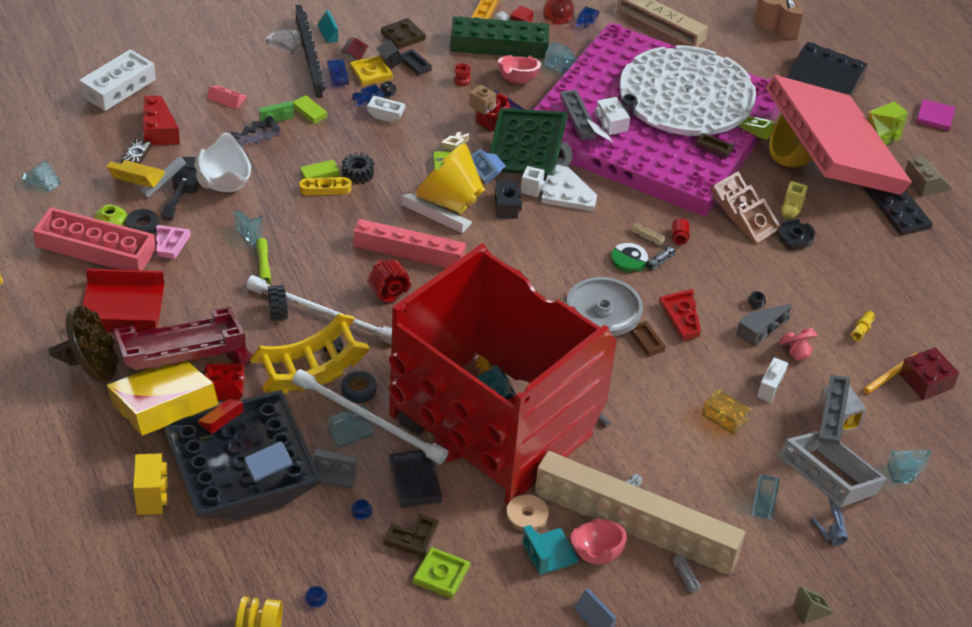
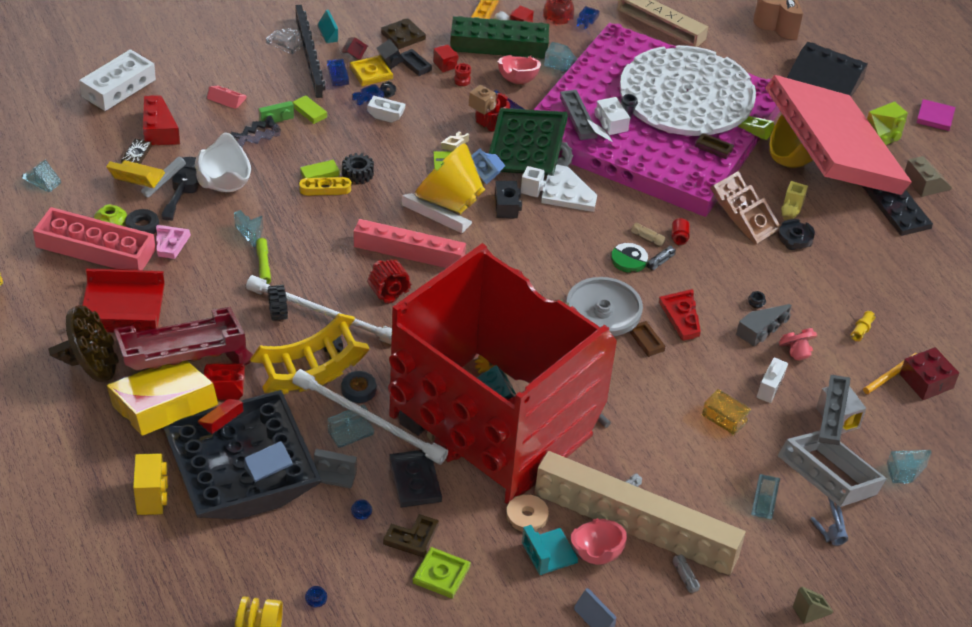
(445, 58): none -> red brick

